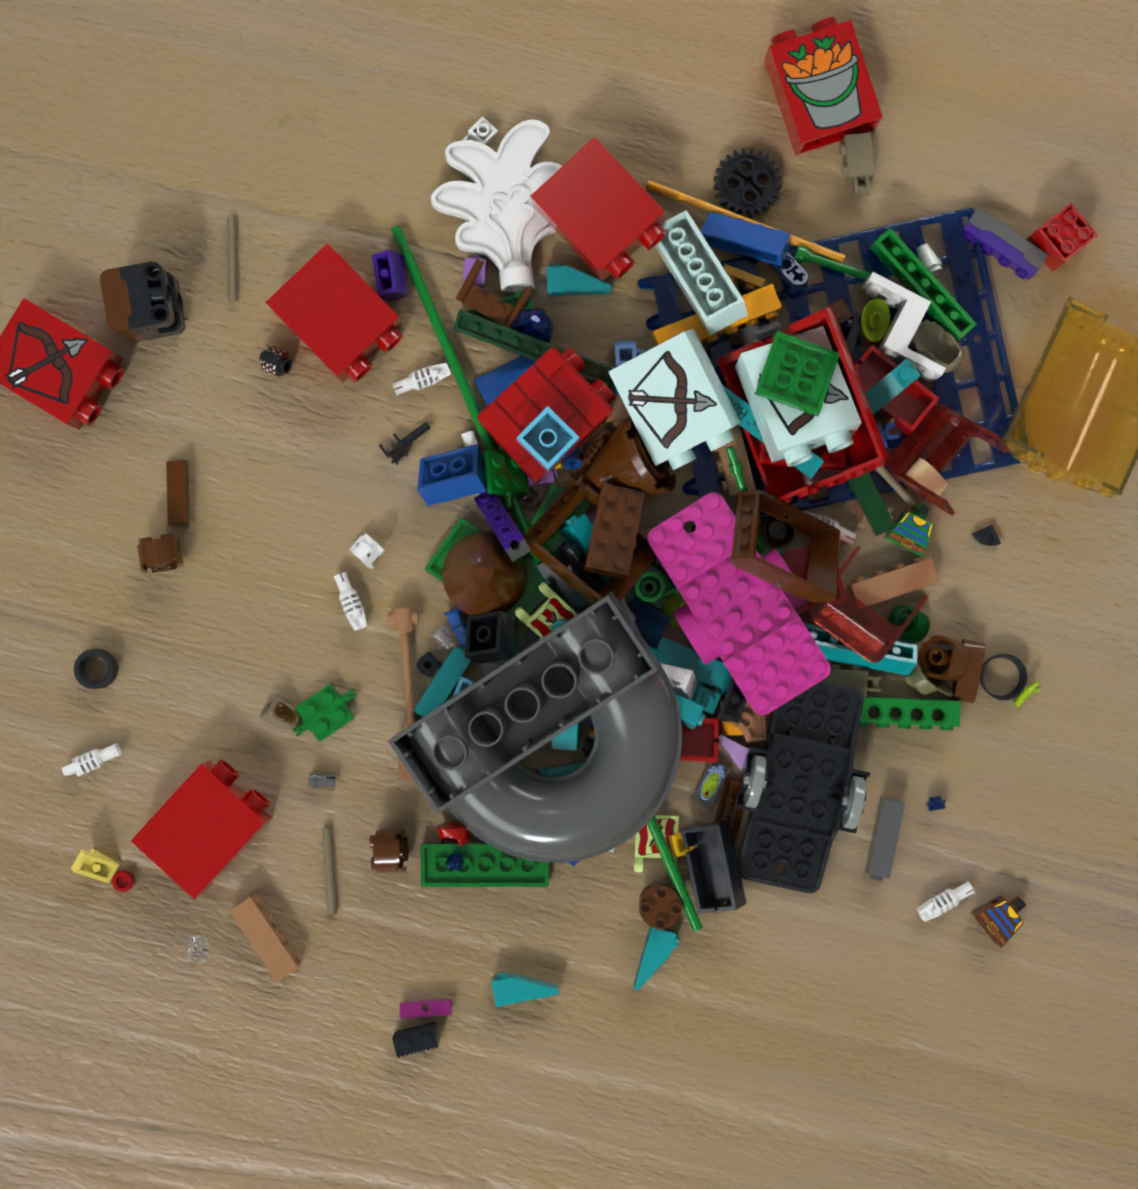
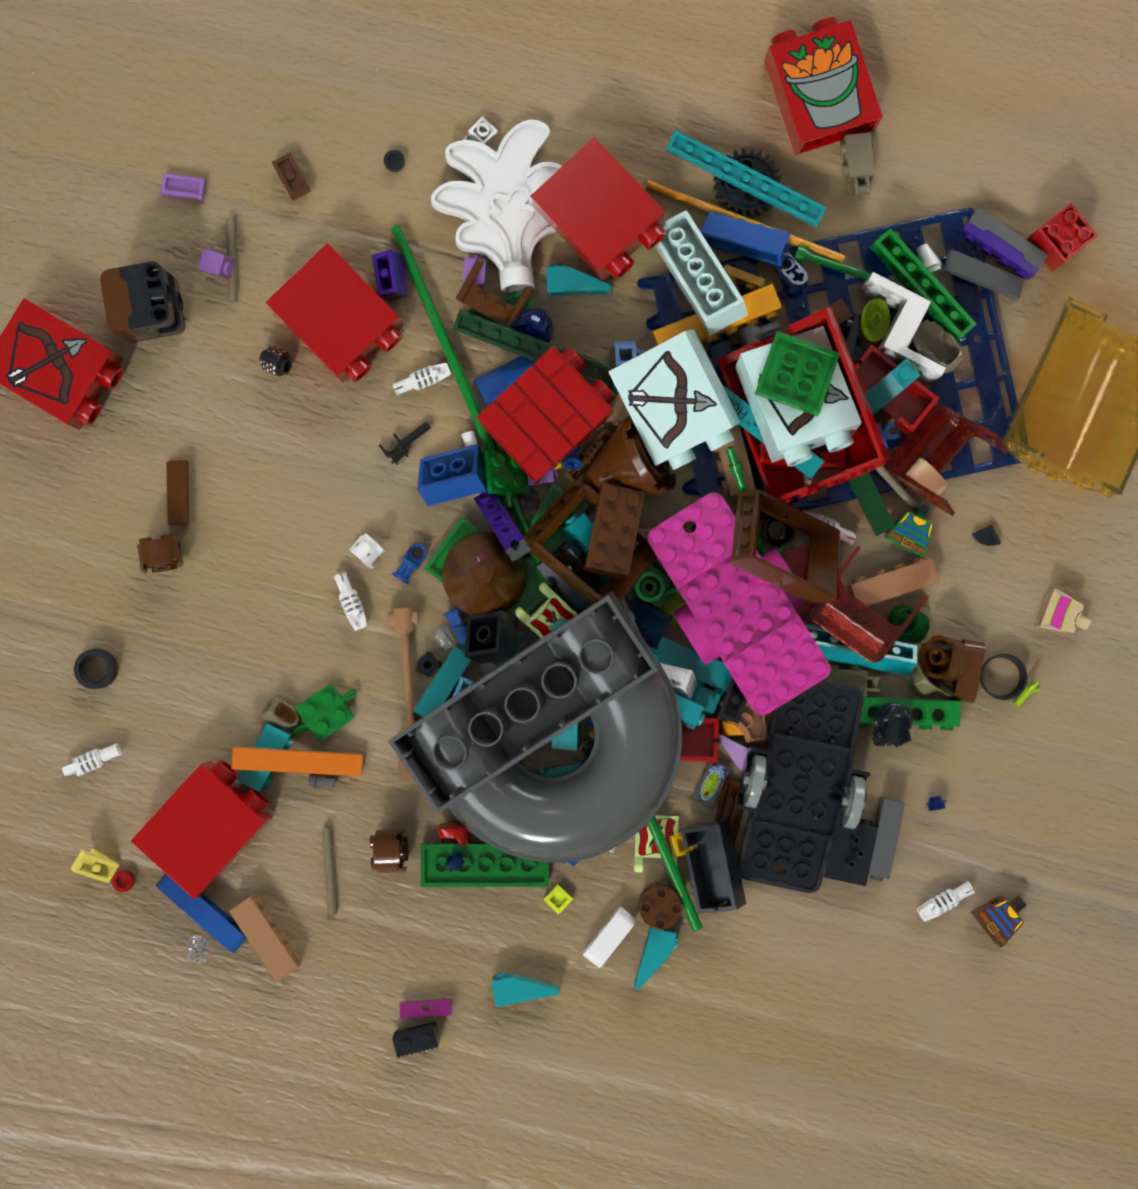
(183, 187): none -> medium lavender tile
(205, 914): none -> blue beam
(216, 264): none -> medium lavender brick
(271, 738): none -> teal brick
(291, 176): none -> reddish brown plate
(296, 761): none -> orange tile
(394, 161): none -> black tile
(410, 562): none -> blue connector
(547, 438): medium azure brick -> none
(558, 899): none -> neon yellow tile
(609, 937): none -> white beam
(745, 178): none -> teal tile
(852, 854): none -> black piece
(892, 725): none -> black hair
(983, 274): none -> dark grey tile
(1061, 613): none -> tan torso

